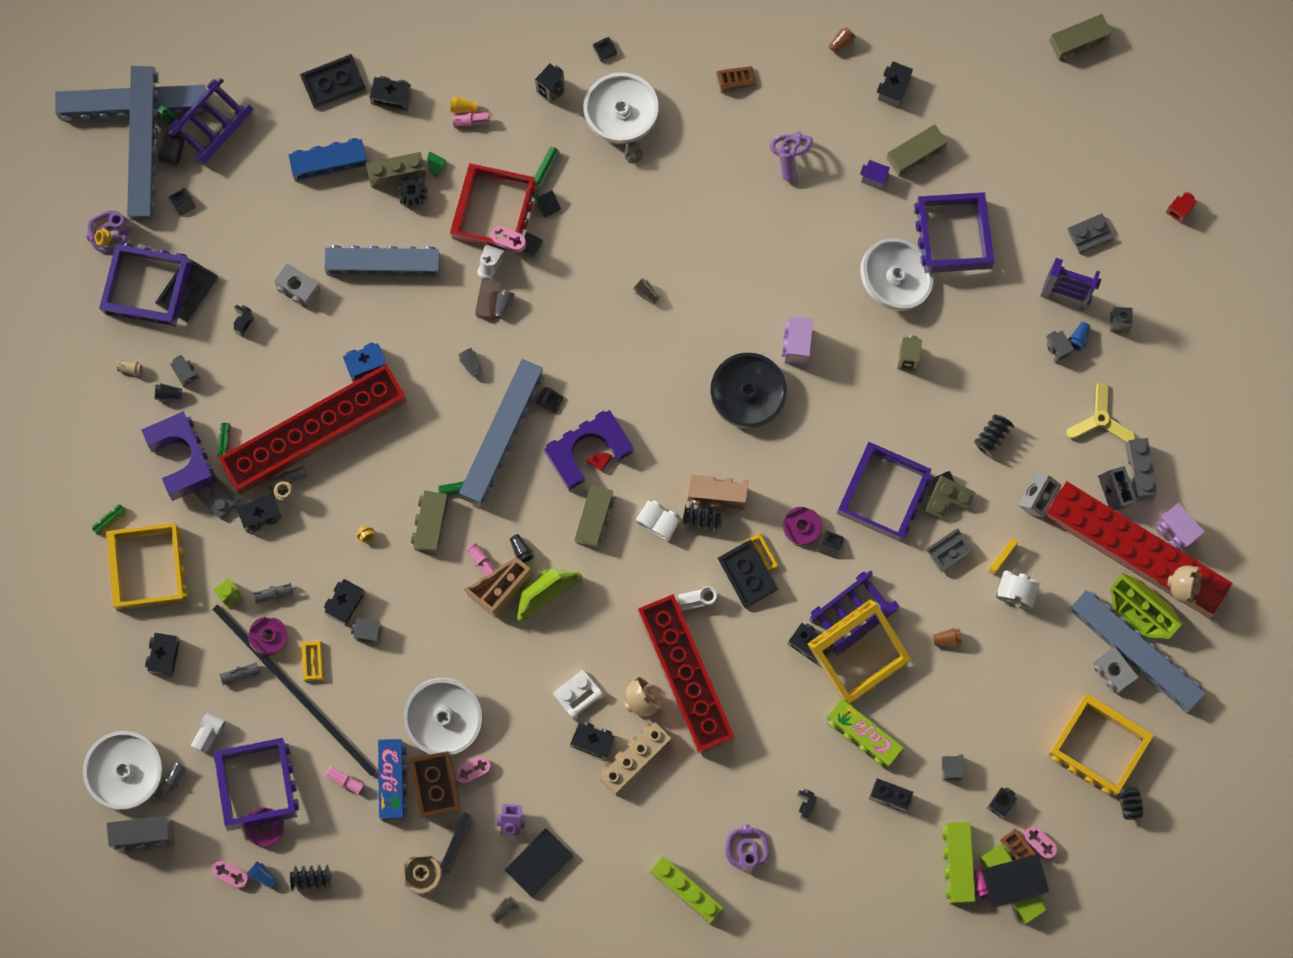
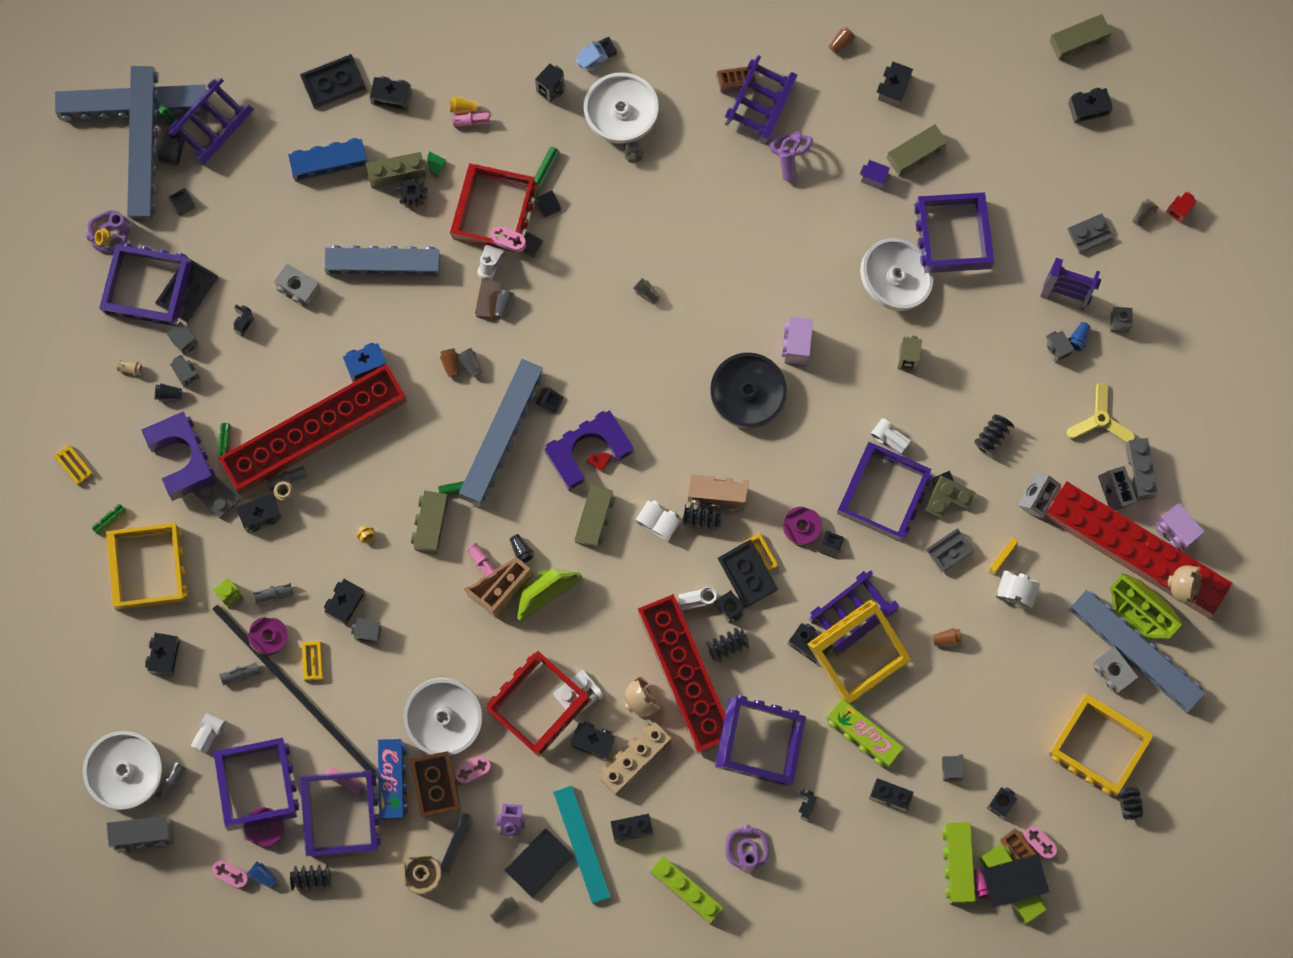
(63, 452): none -> yellow tile
(182, 338): none -> dark grey brick
(374, 820): none -> dark purple window
(450, 362): none -> dark orange cone
(560, 724): none -> red window
(581, 844): none -> teal tile
(591, 56): none -> light blue brick
(631, 828): none -> black brick
(728, 644): none -> black piece
(728, 733): none -> dark purple window
(730, 598): none -> black brick
(771, 114): none -> dark purple fence
(886, 433): none -> white piece
(1082, 111): none -> black brick
(1145, 212): none -> clear smoke cone

